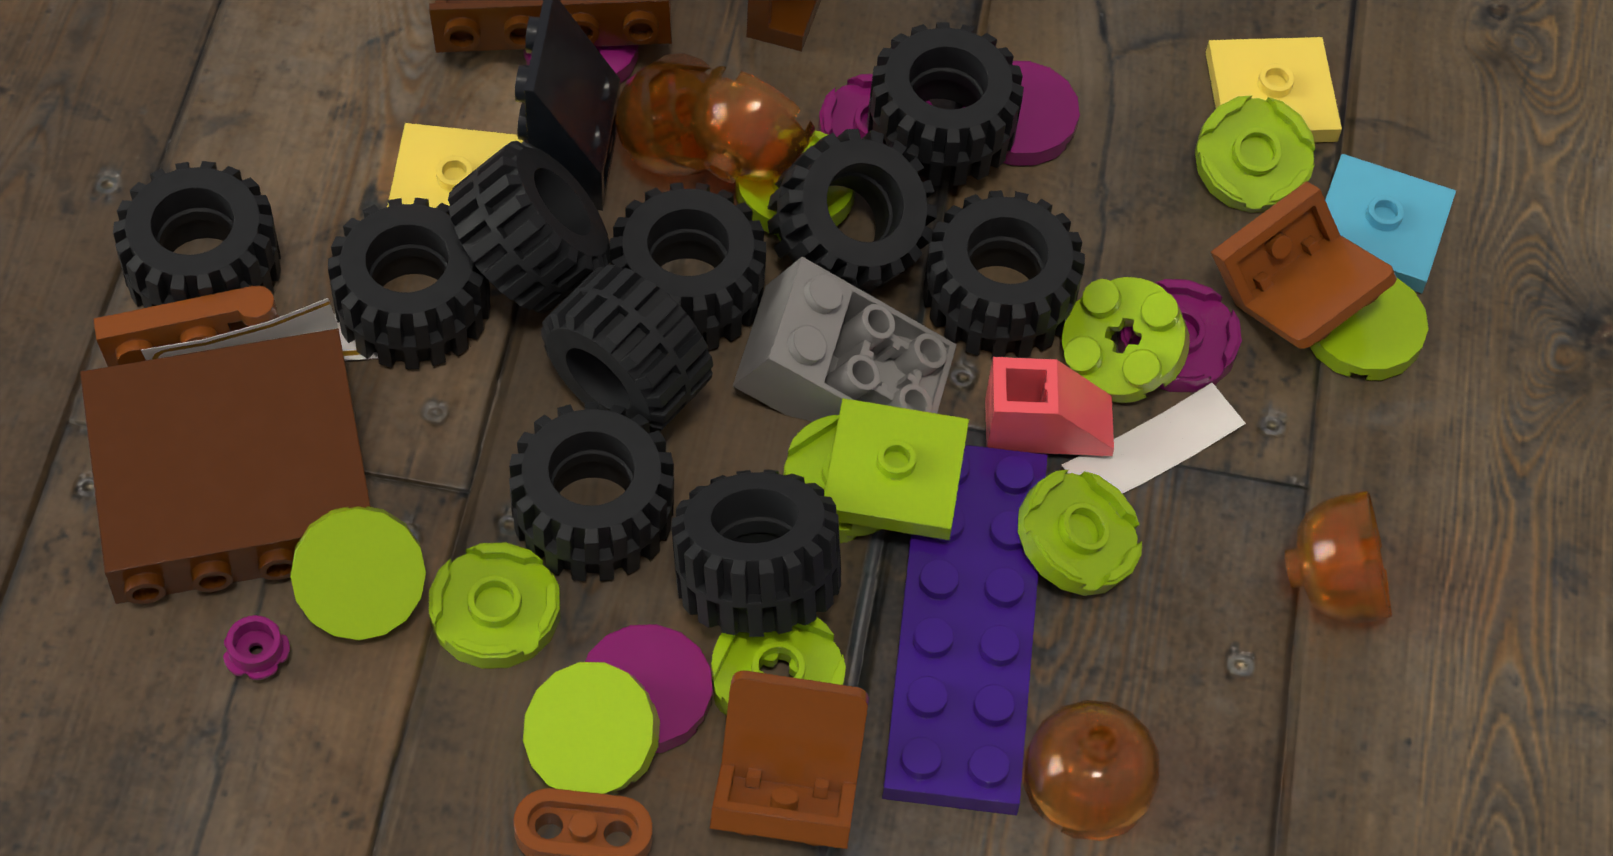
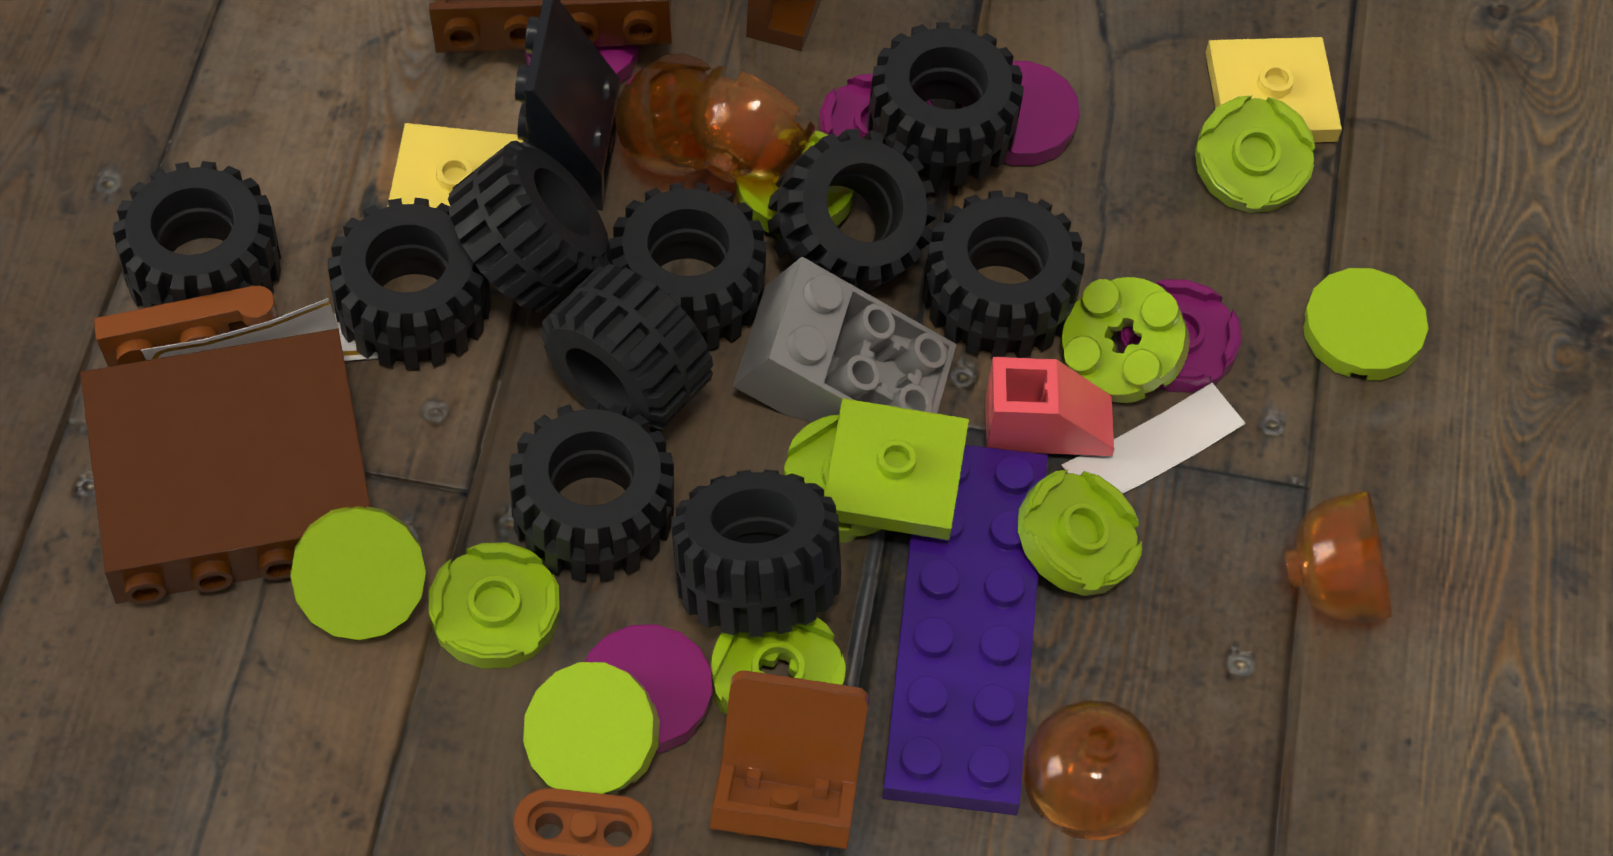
(253, 632): magenta plate -> none
(1298, 269): dark orange bracket -> none
(1390, 216): medium azure plate -> none

